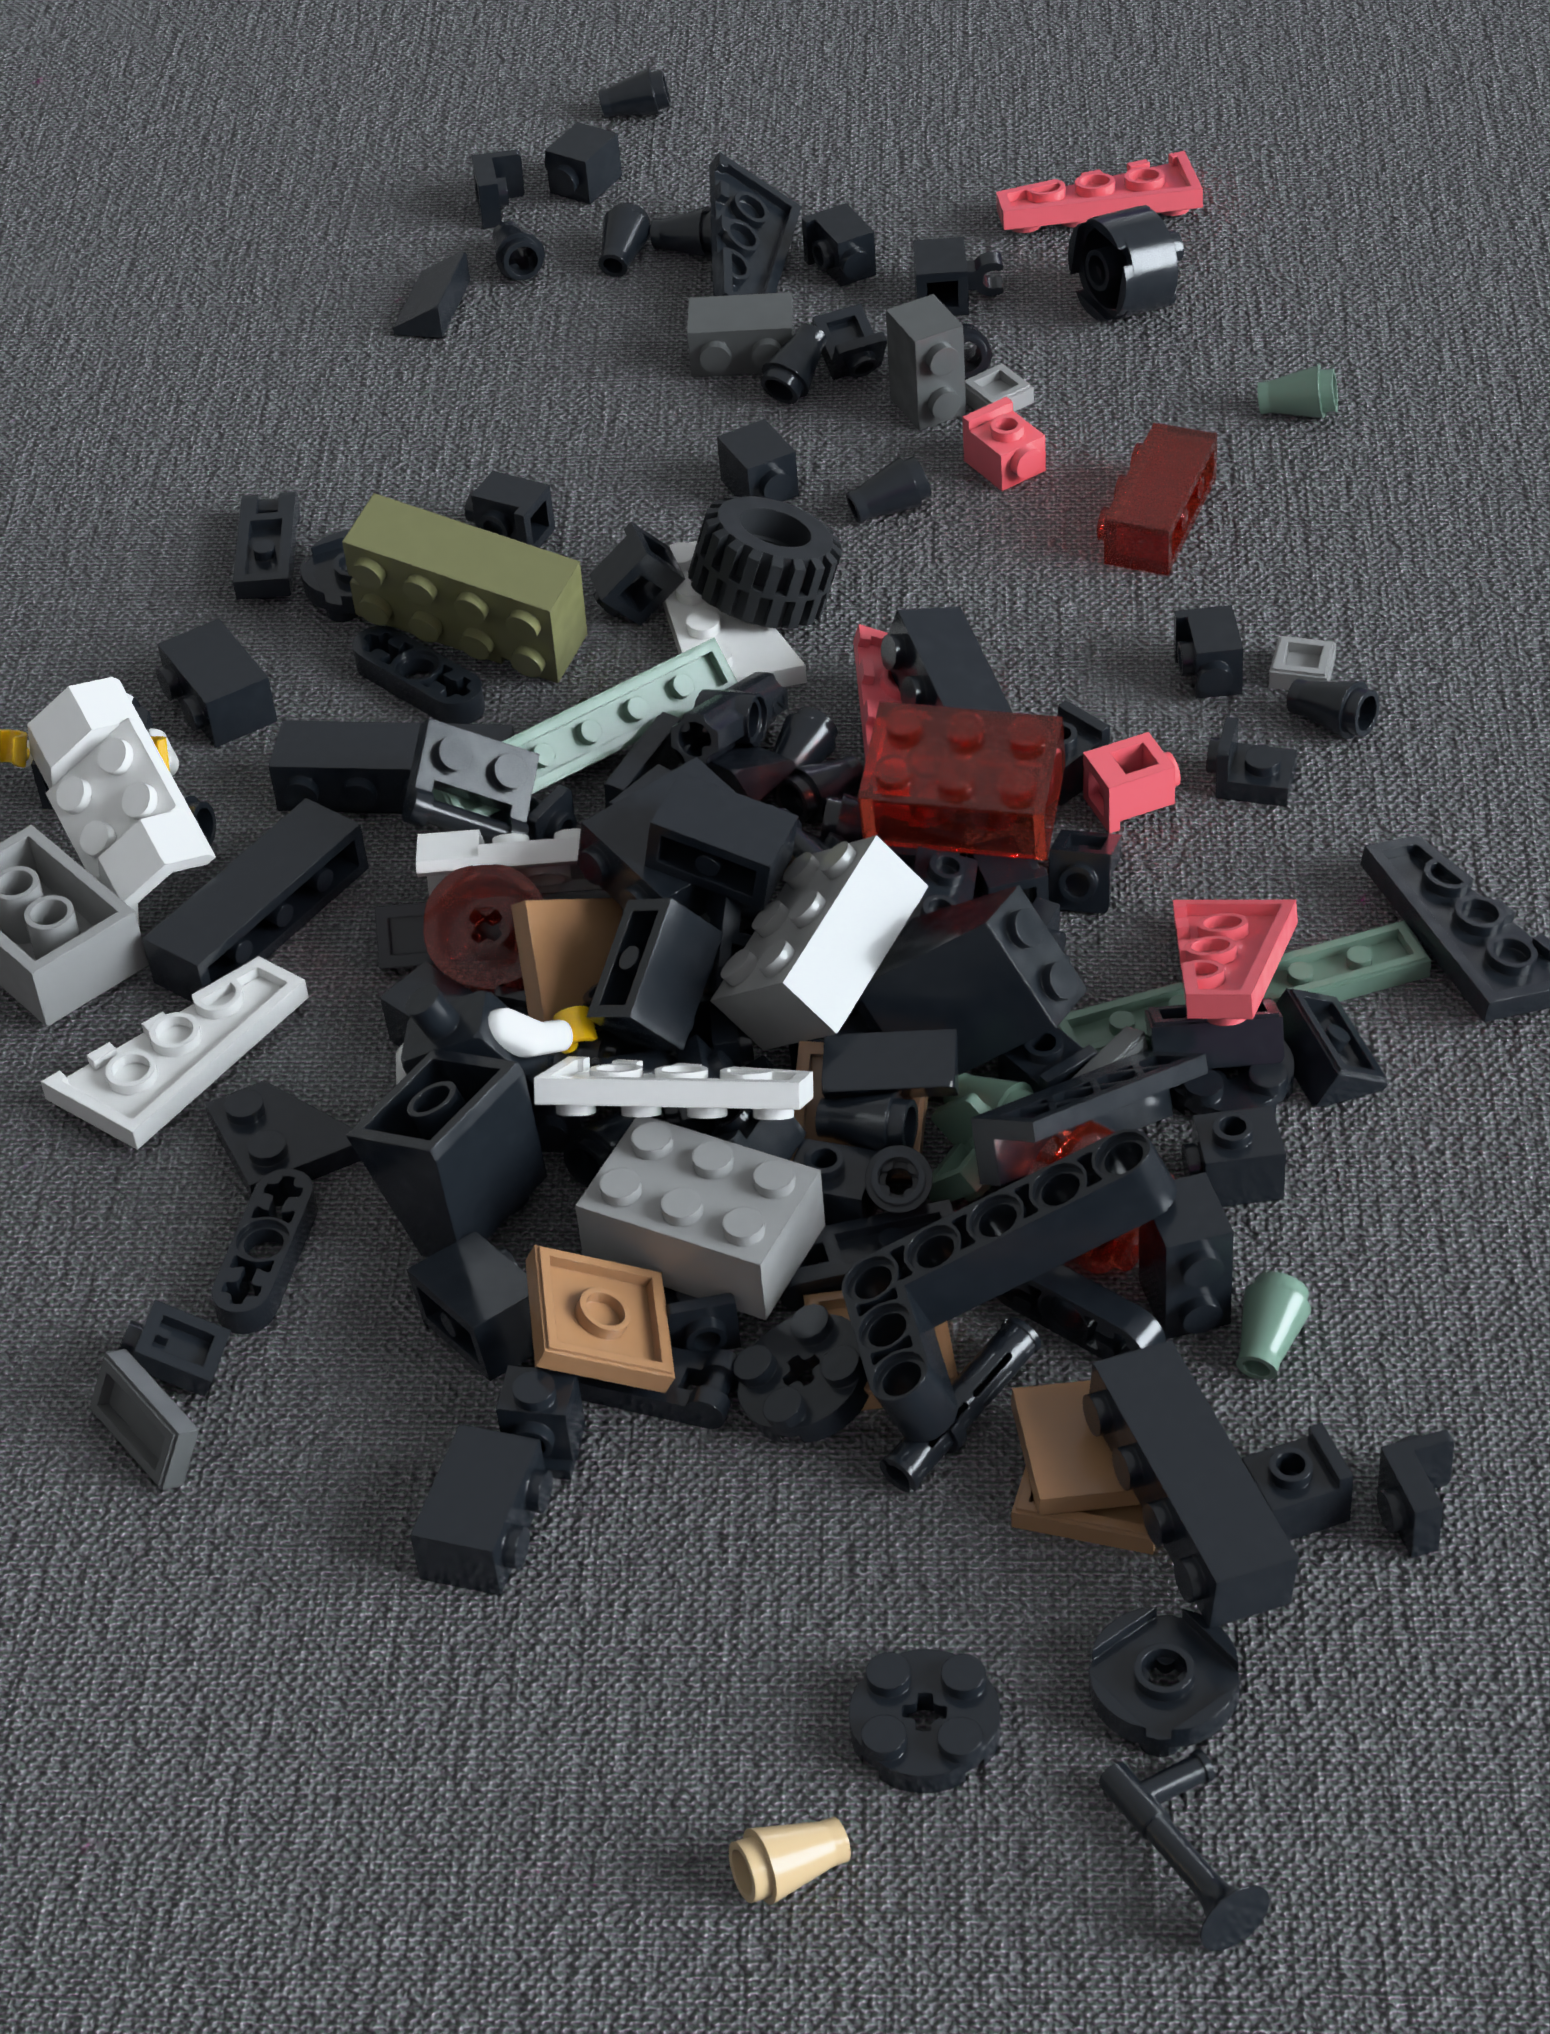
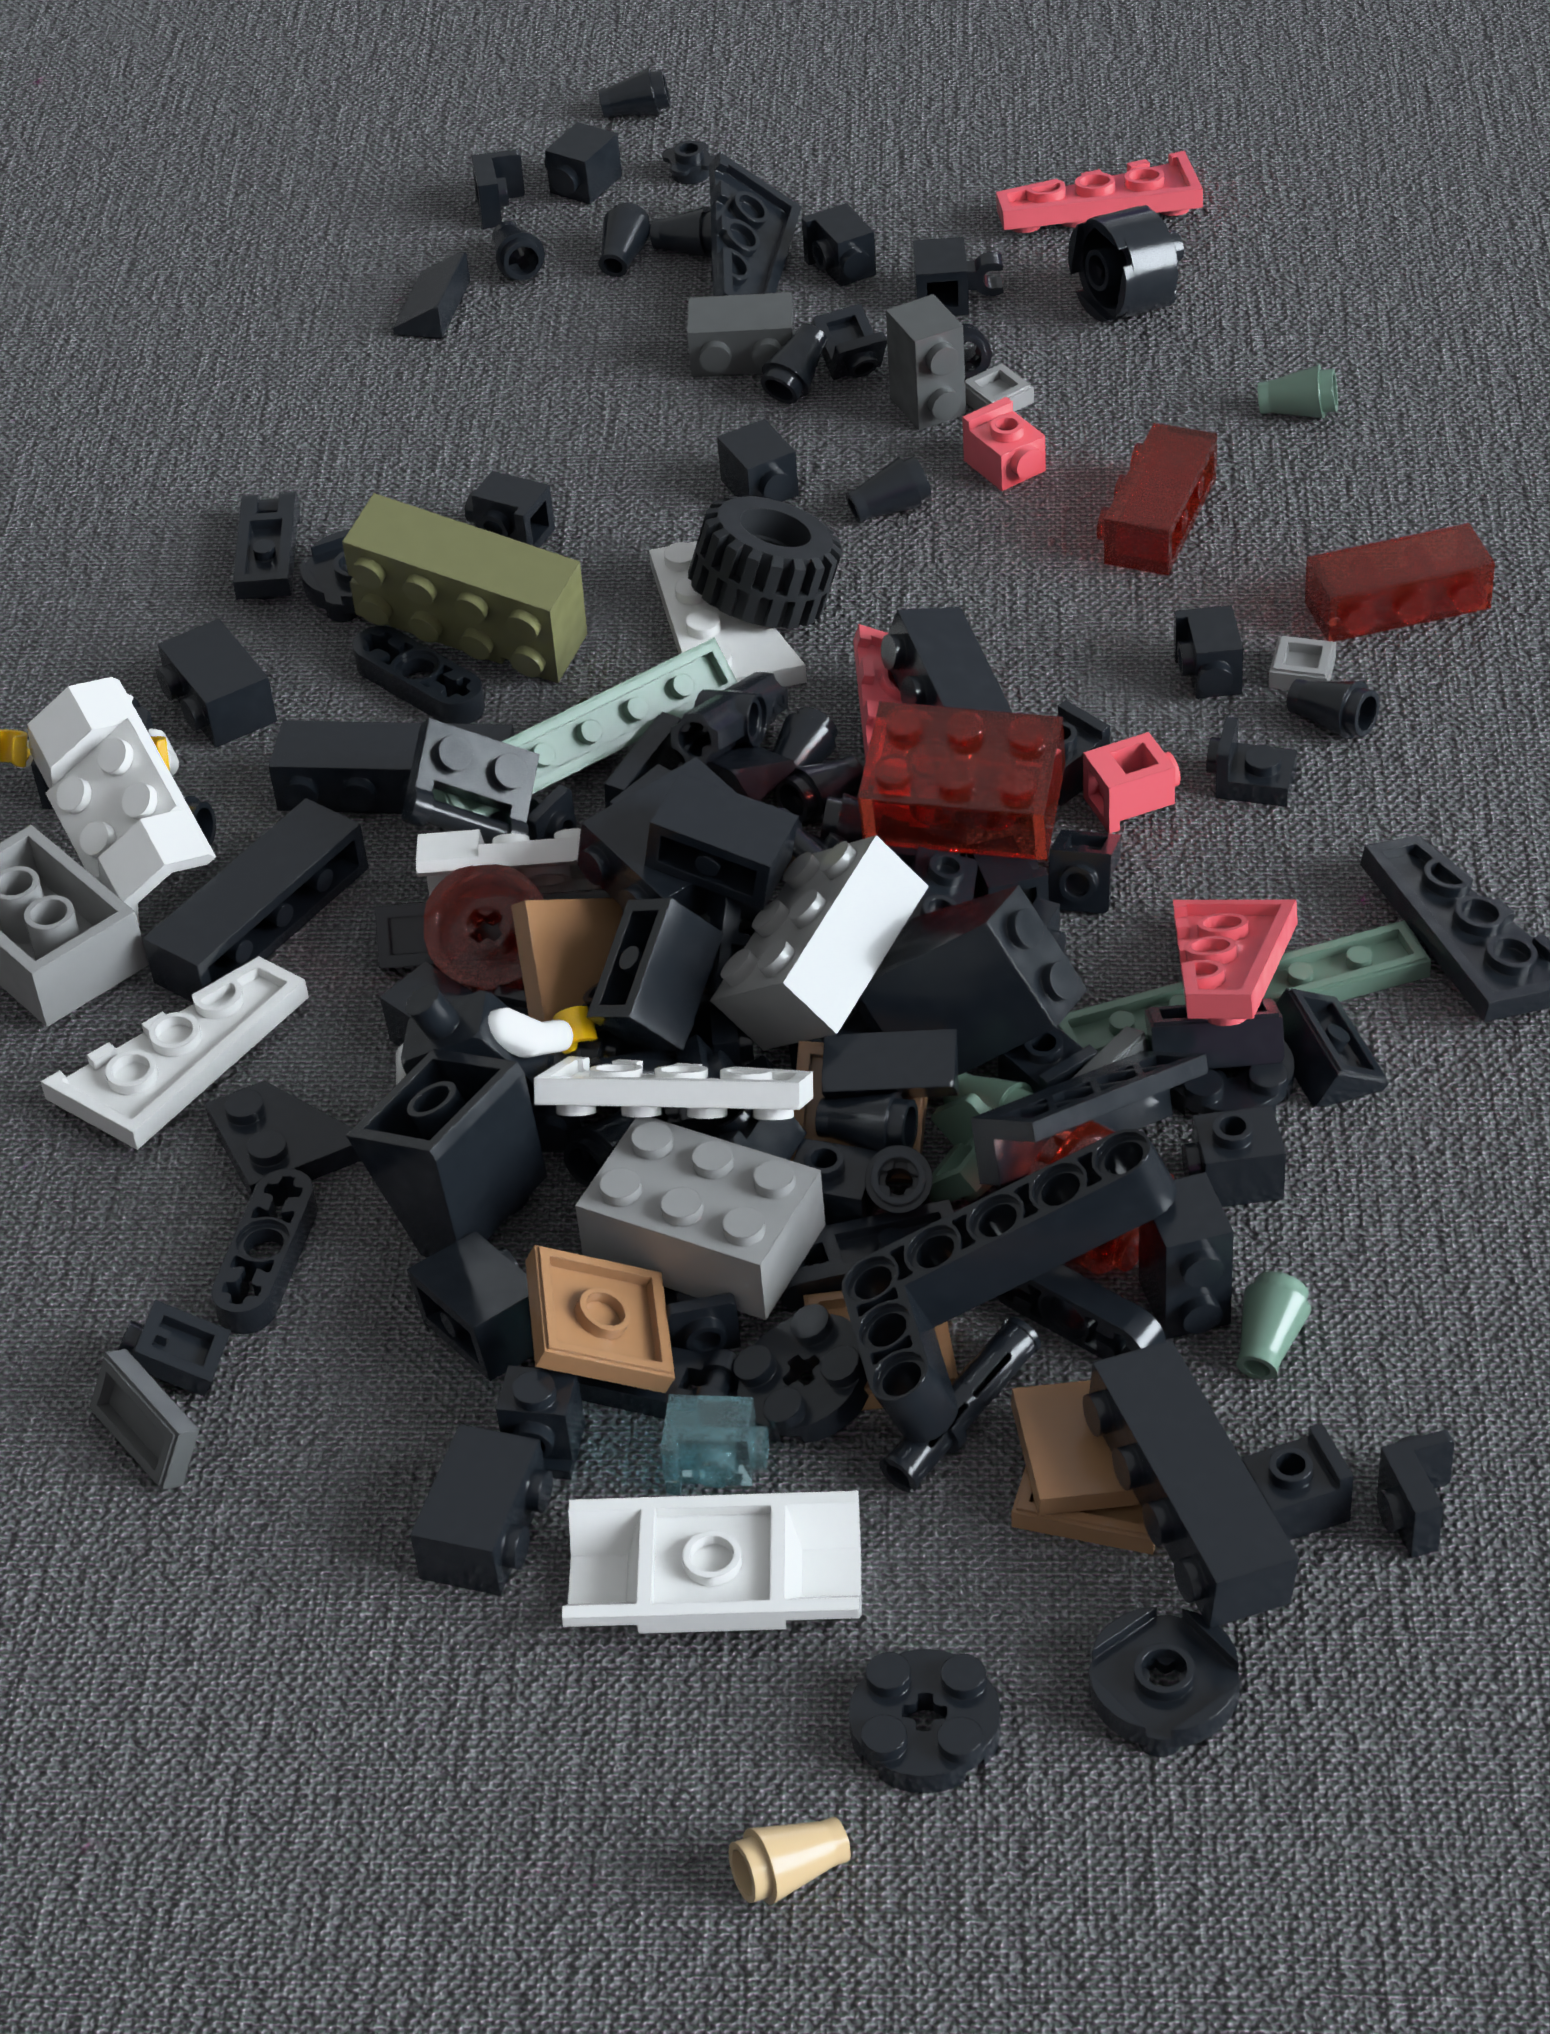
(636, 576): black brick -> none
(689, 161): none -> black plate
(712, 1442): none -> clear light blue brick
(714, 1561): none -> white piece
(1229, 1911): black piece -> none
(1399, 582): none -> clear red brick

